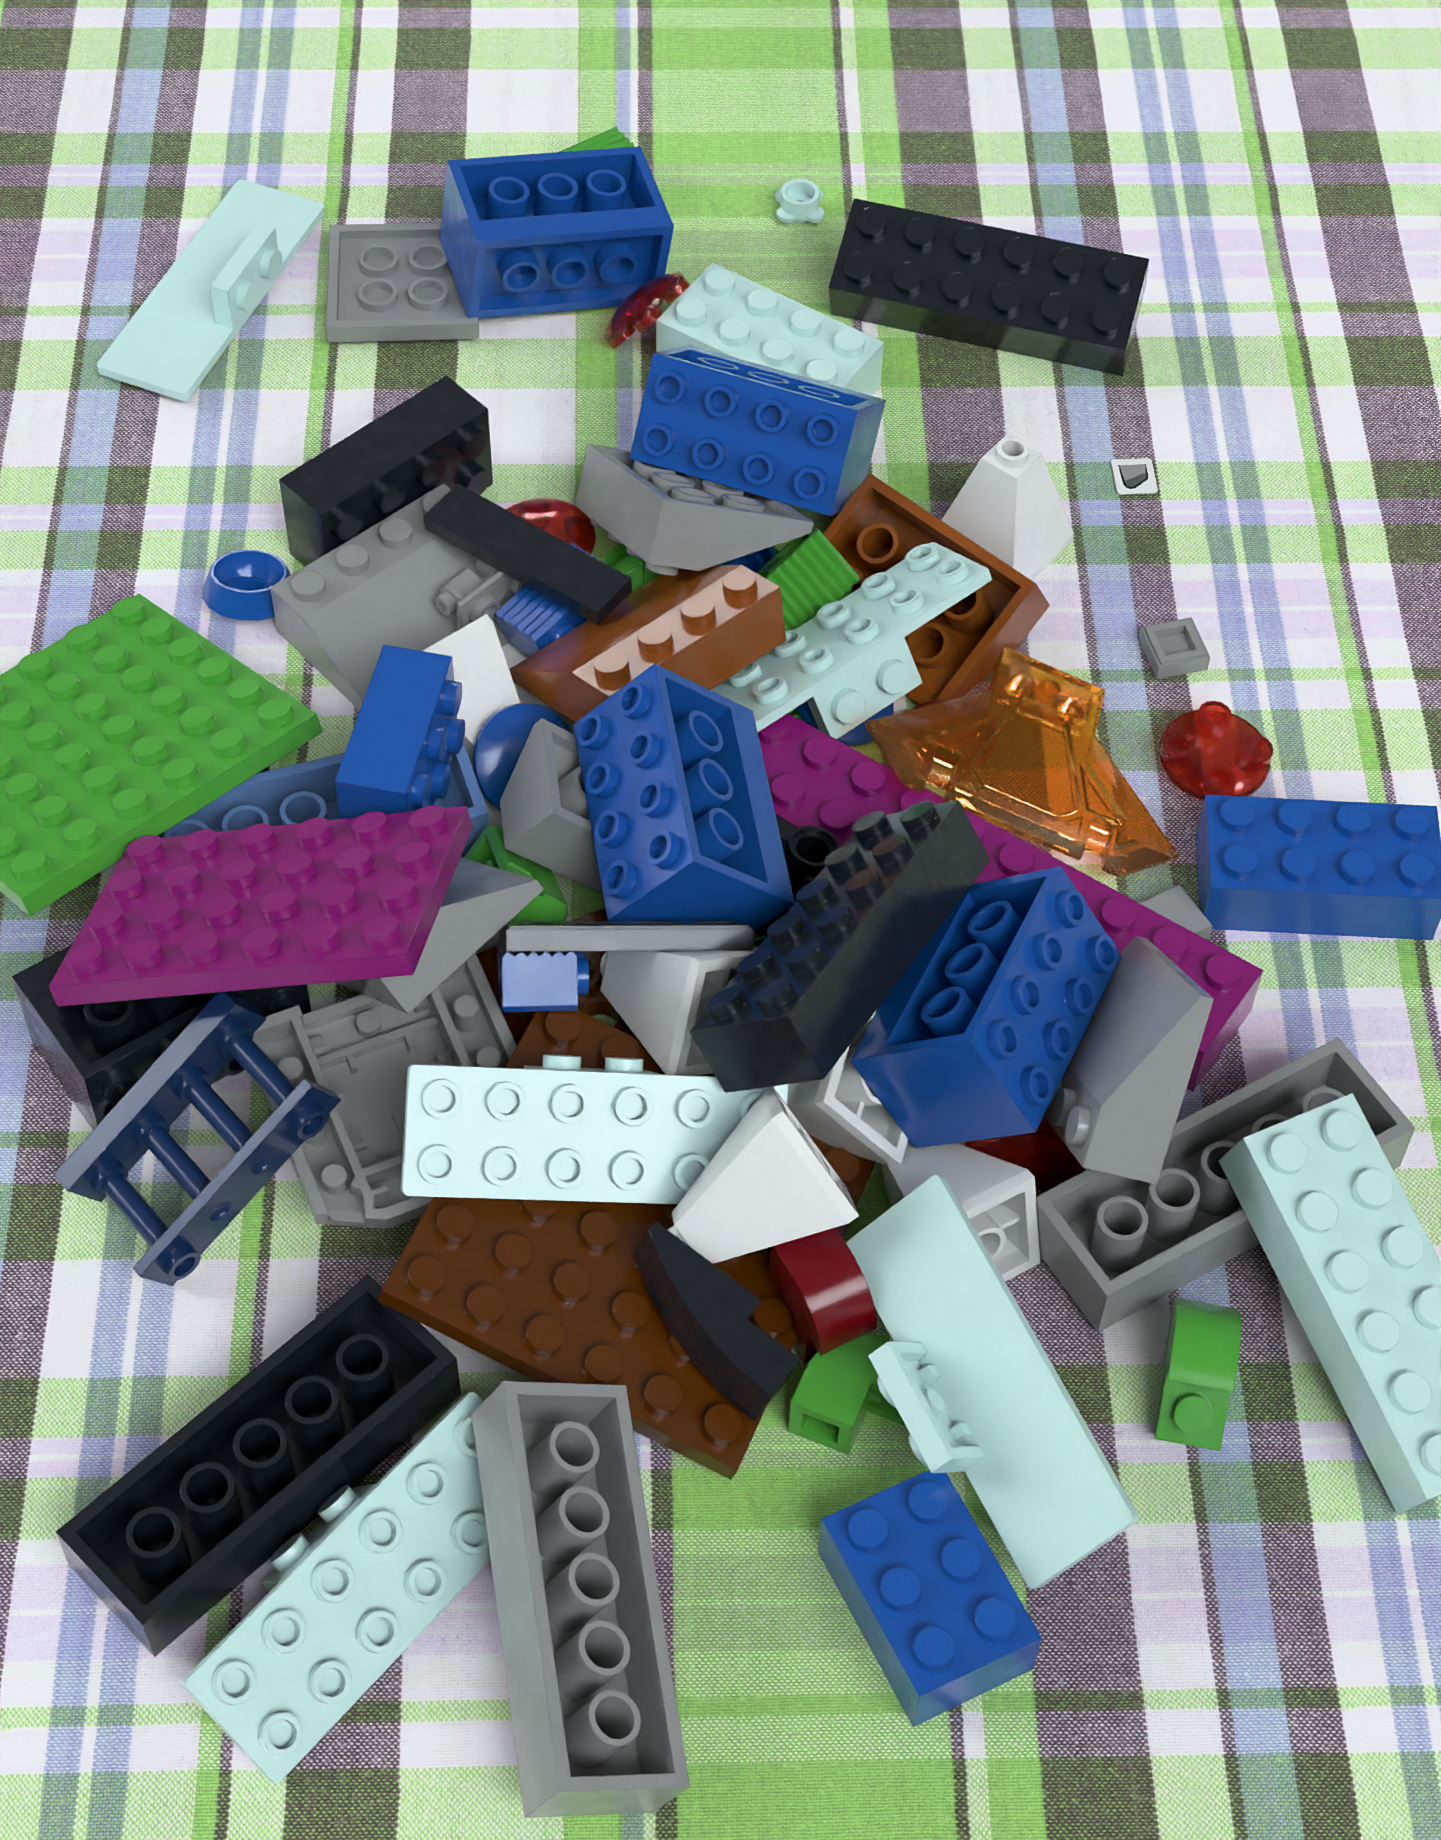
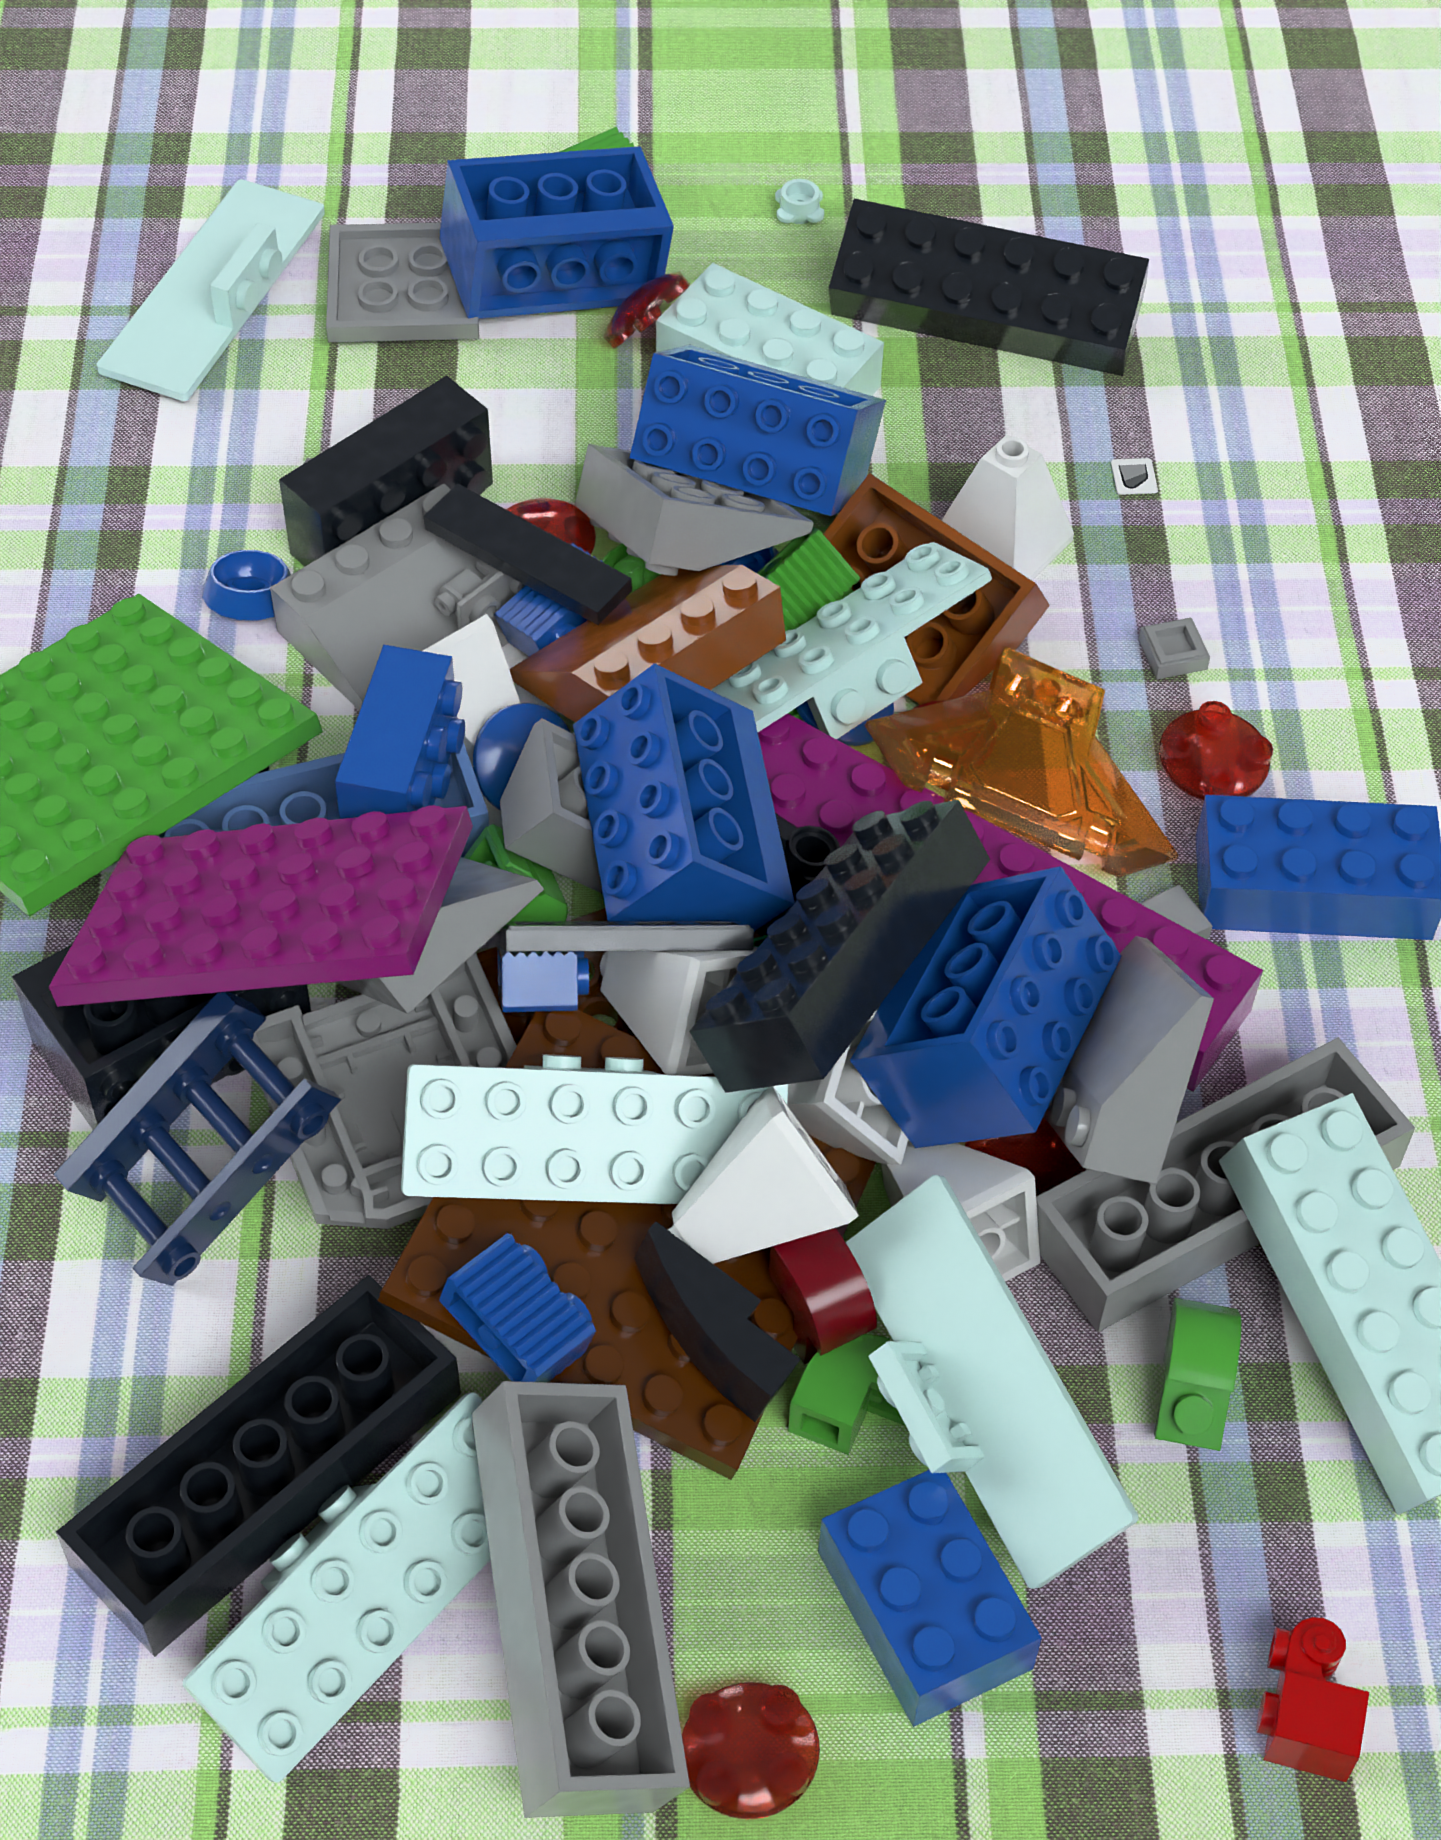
(518, 1312): none -> blue brick
(750, 1749): none -> clear red dish
(1310, 1719): none -> red brick

